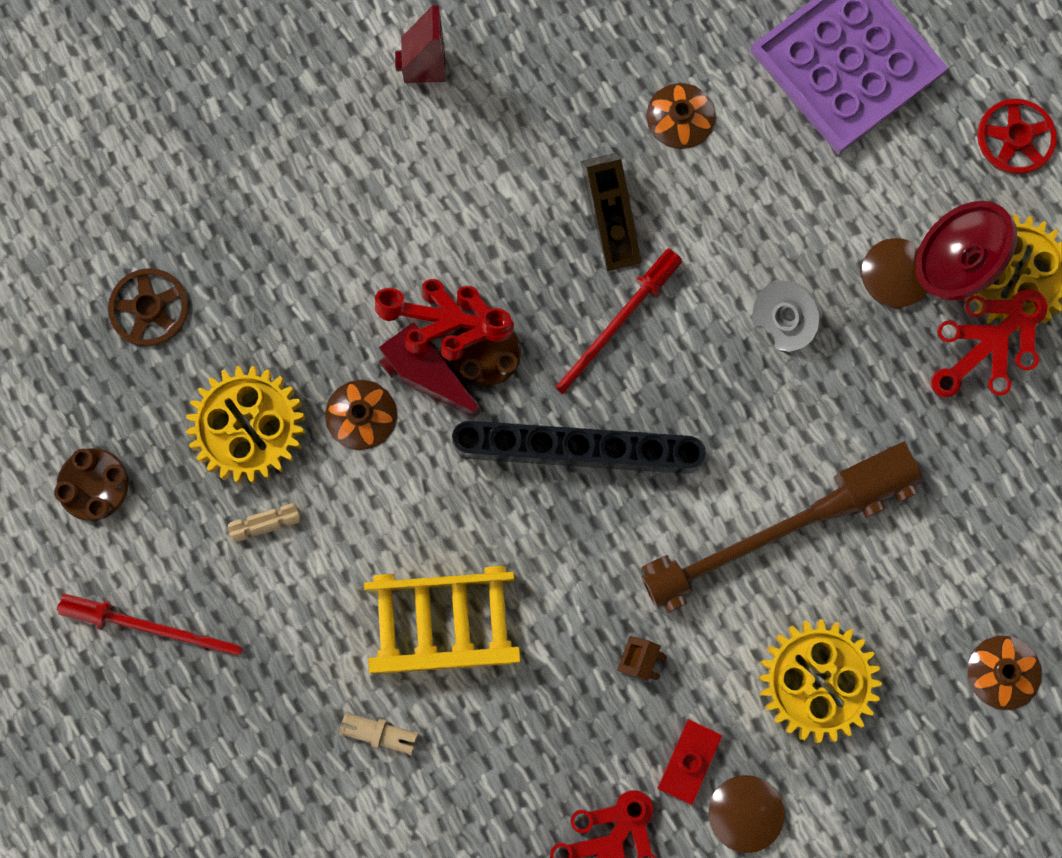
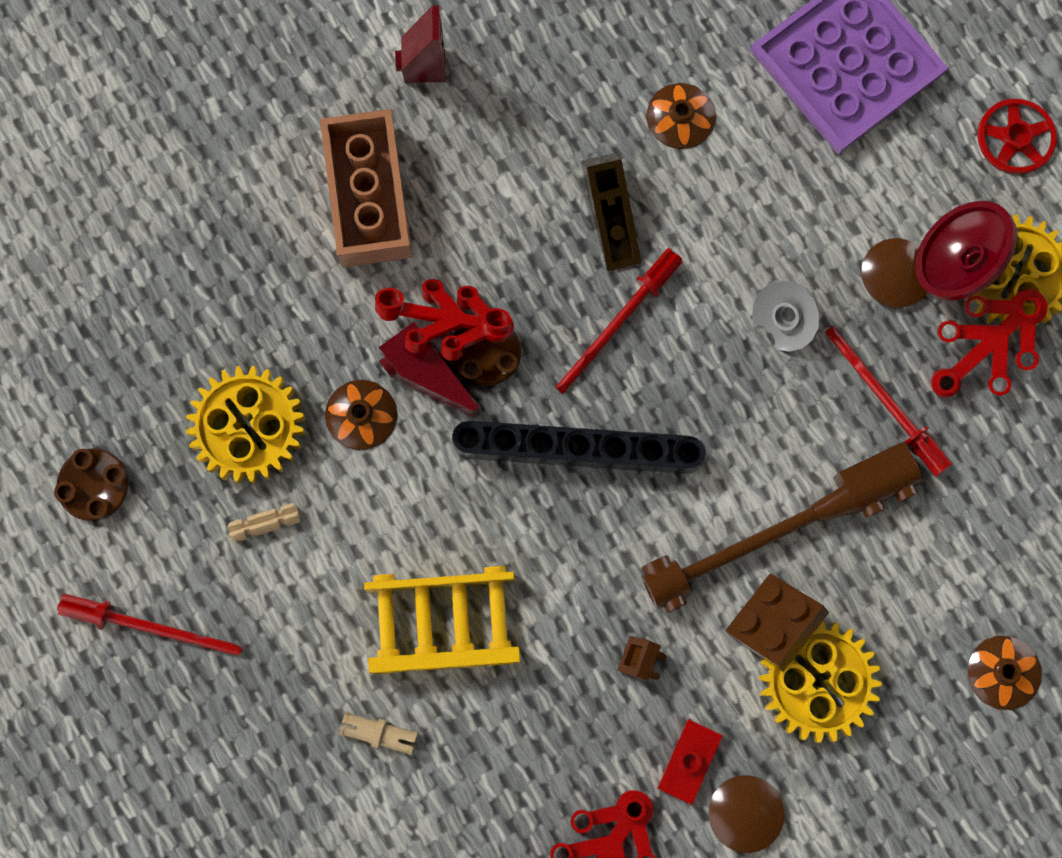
(148, 307): reddish brown wheel -> none
(365, 188): none -> nougat brick
(777, 622): none -> reddish brown plate
(919, 440): none -> red piece

